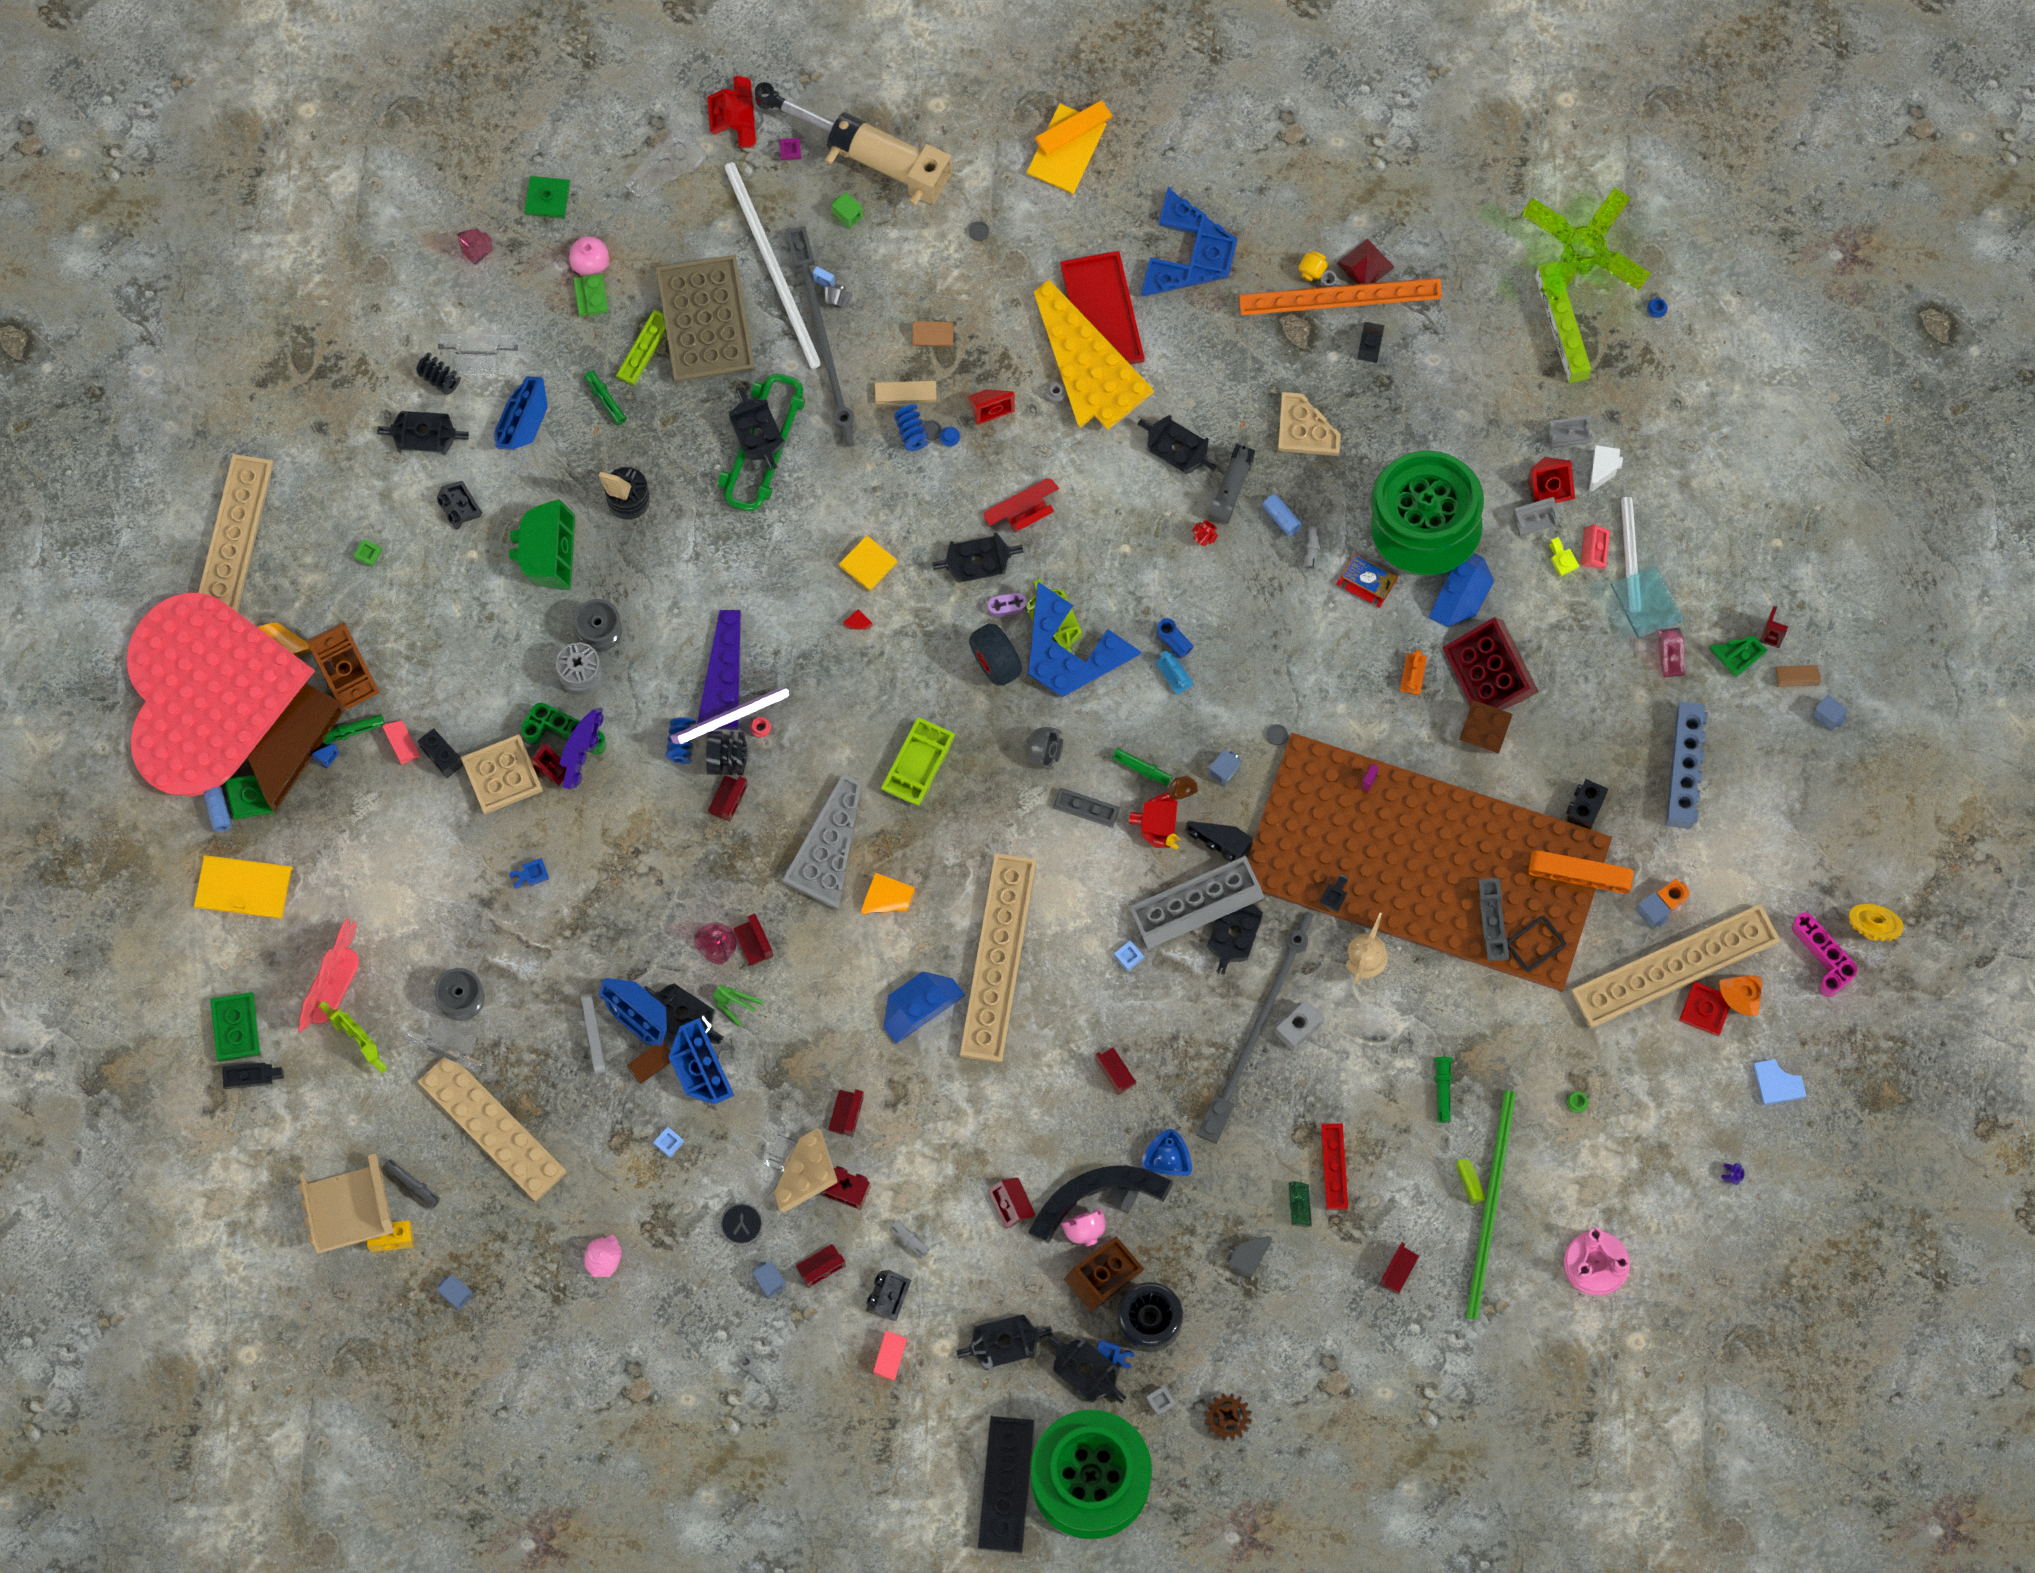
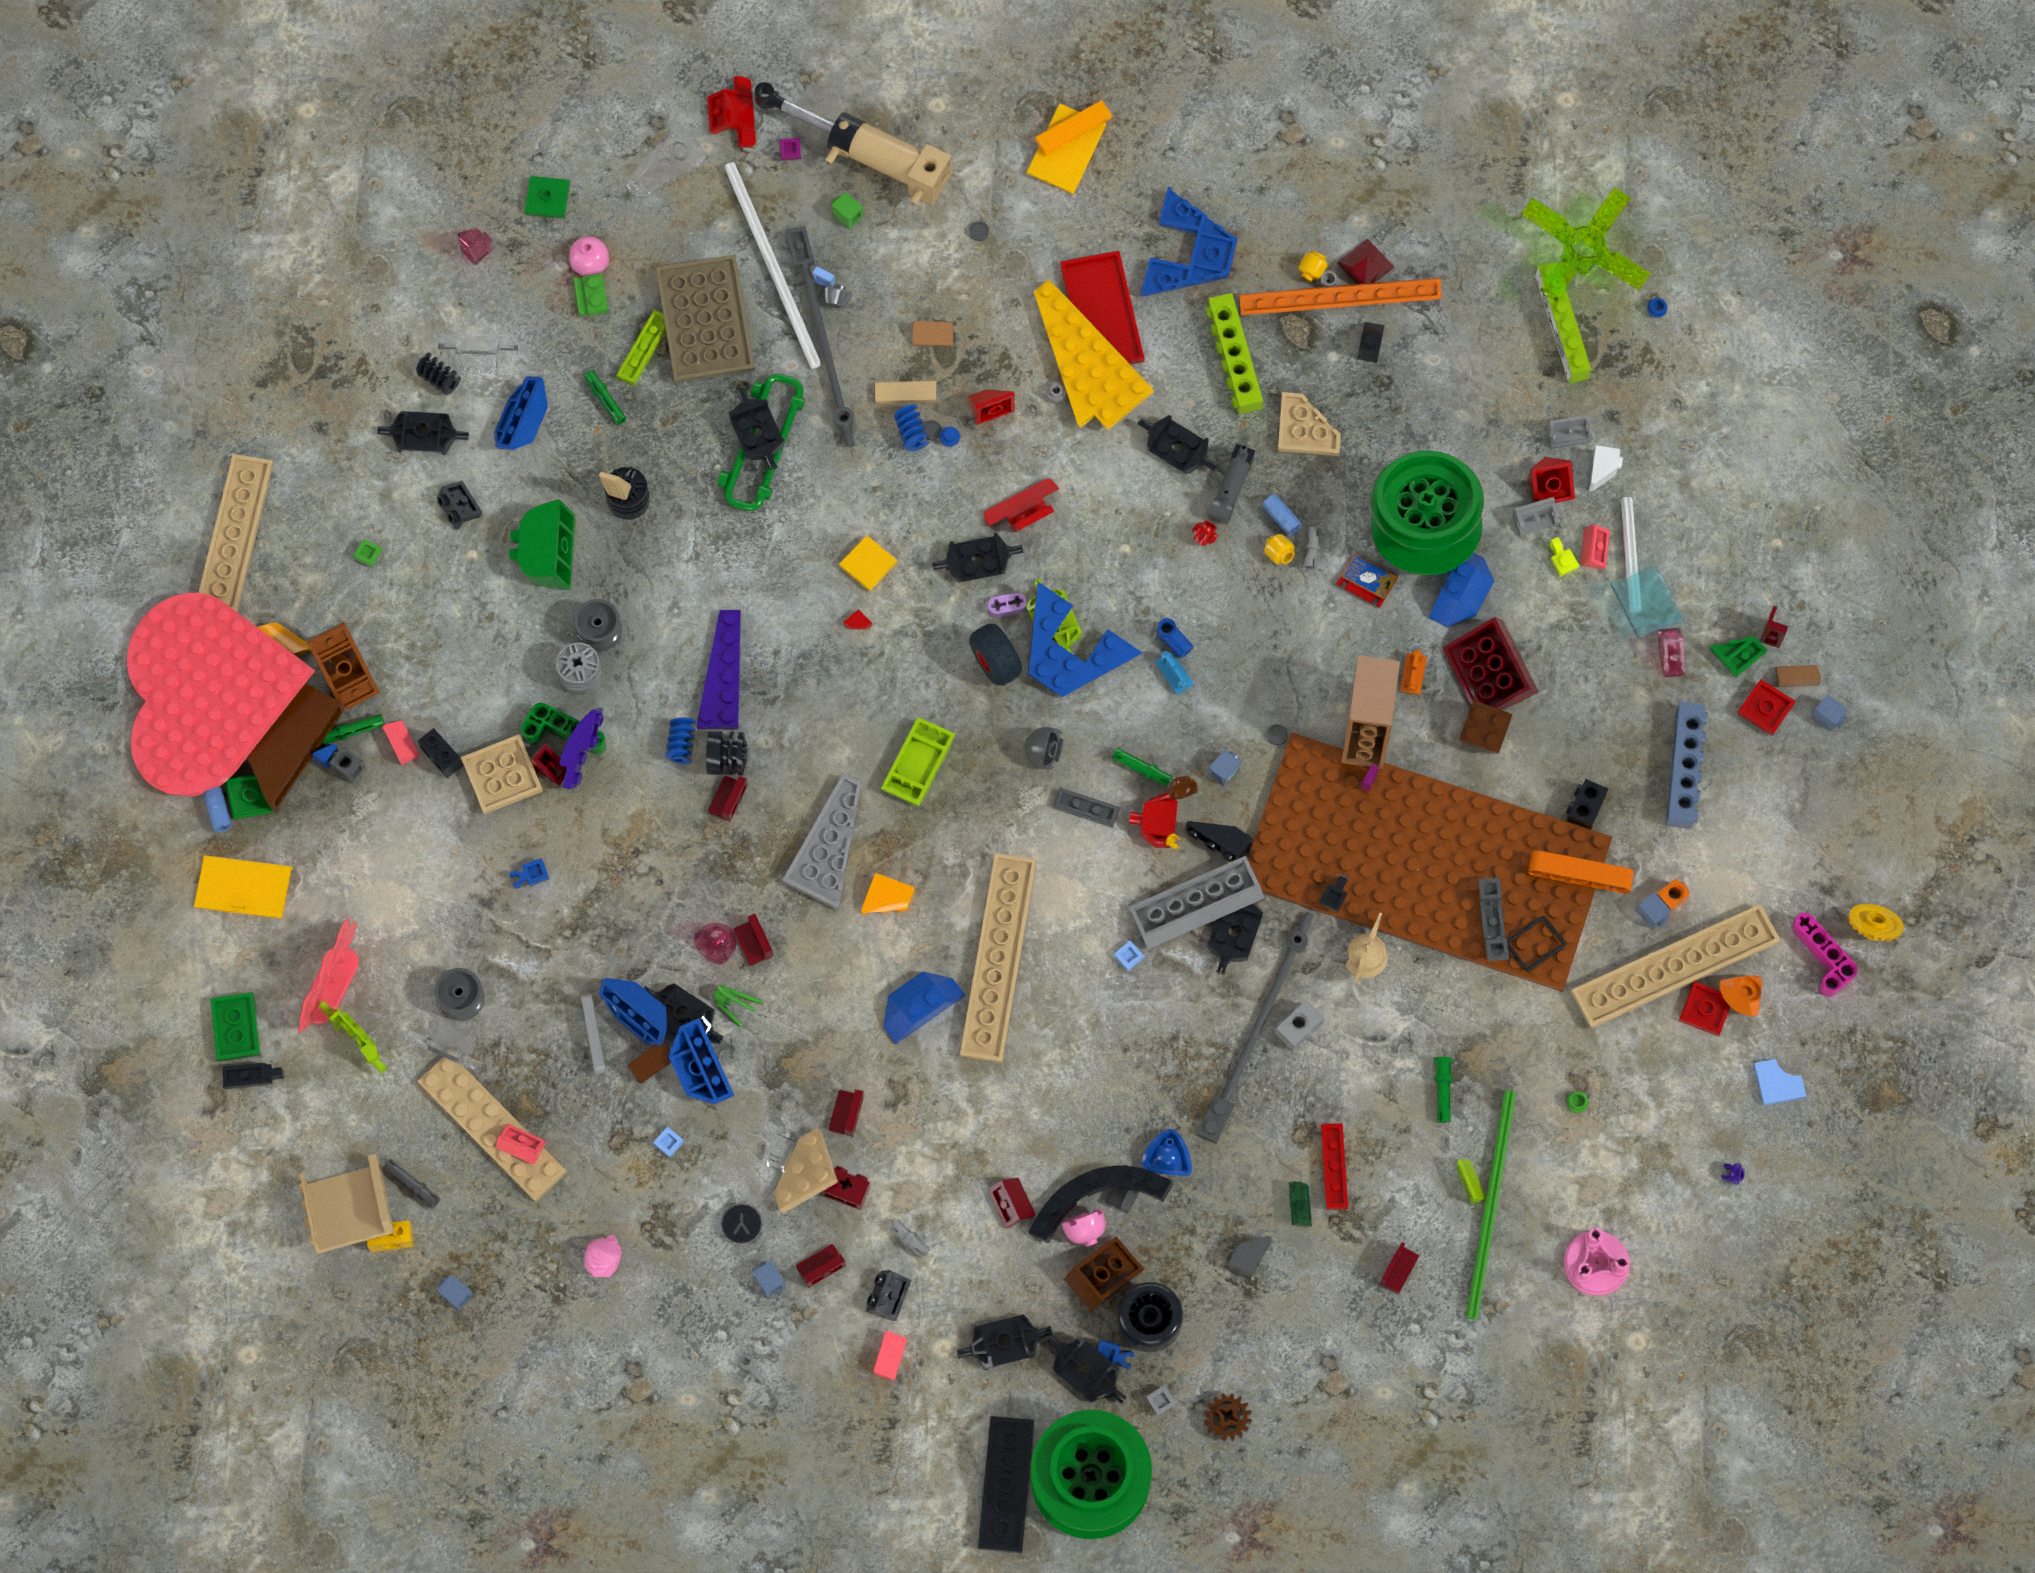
(350, 772): none -> dark grey brick
(520, 1144): none -> coral slope
(729, 716): tile -> none
(757, 722): coral plate -> none
(1115, 1070): dark red panel -> none
(1225, 306): none -> lime brick
(1279, 549): none -> yellow head
(1370, 711): none -> medium nougat brick
(1766, 707): none -> red plate

